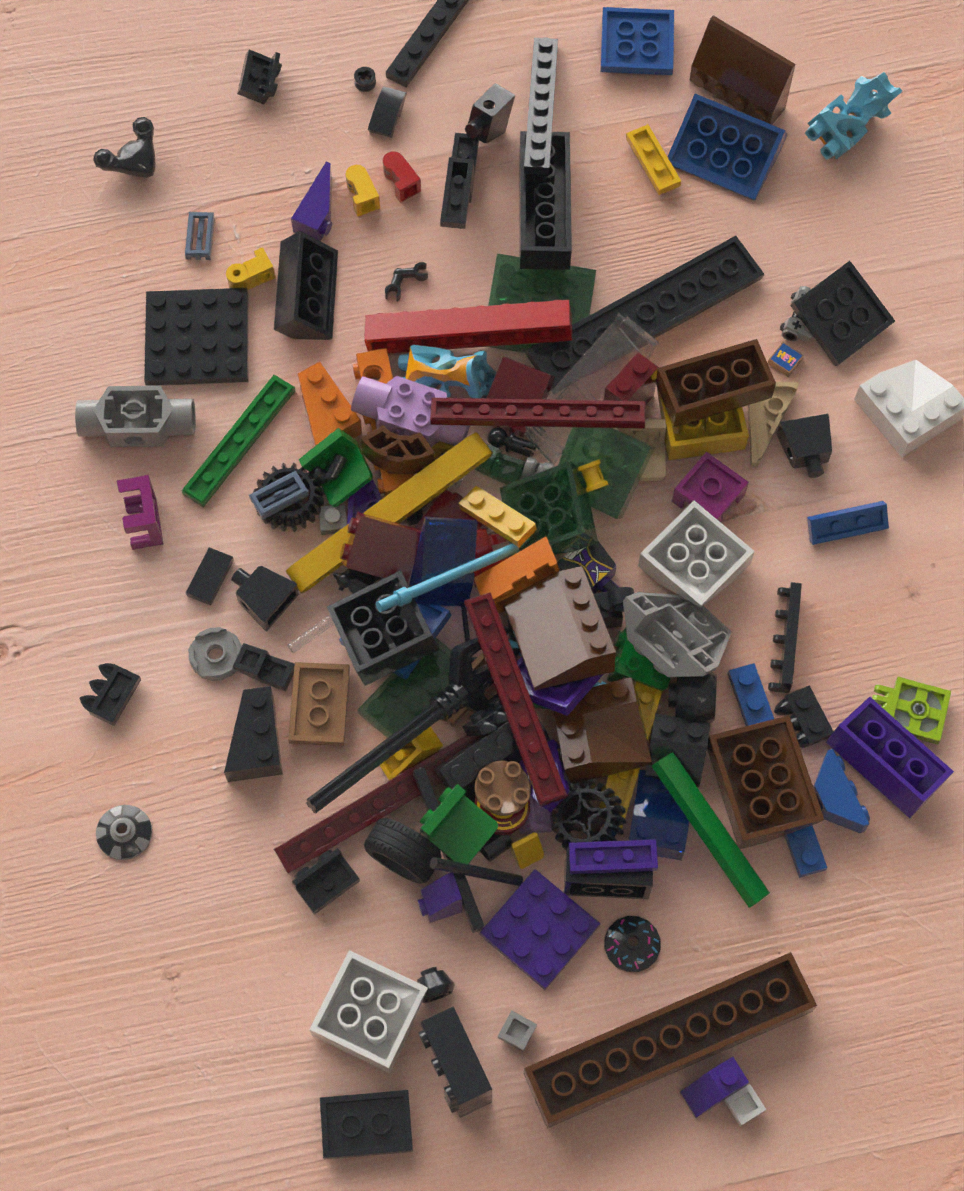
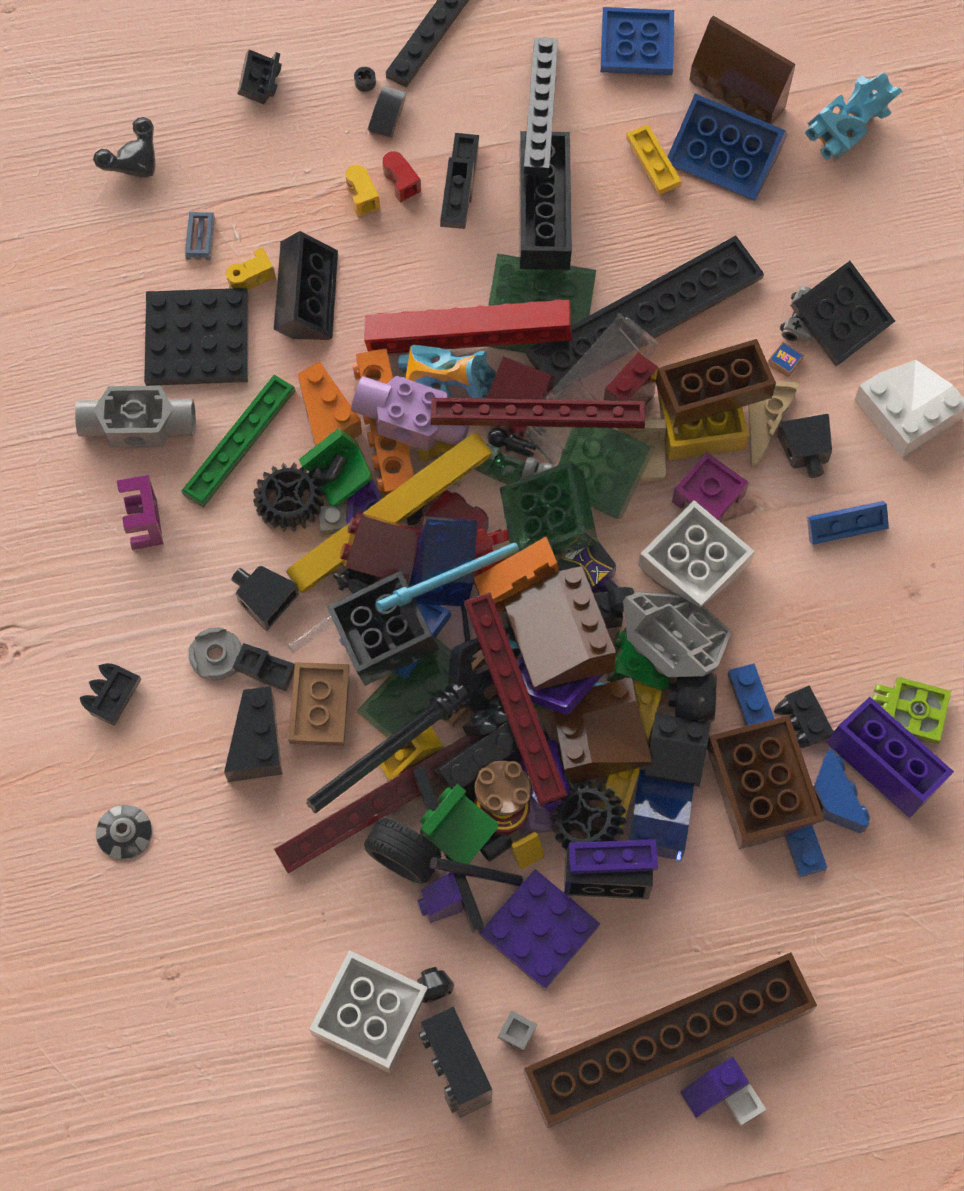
(209, 576): black tile -> none
(283, 503): sand blue tile -> none
(314, 211): dark purple slope -> none
(325, 880): black bracket -> none
(366, 1124): black plate -> none
(397, 452): reddish brown brick -> none
(401, 273): black arm -> none
(489, 121): black torso -> none
(497, 516): yellow plate -> none
(592, 475): yellow bush -> none
(632, 957): black dish -> none
(710, 830): green tile -> none
(789, 638): black hinge -> none

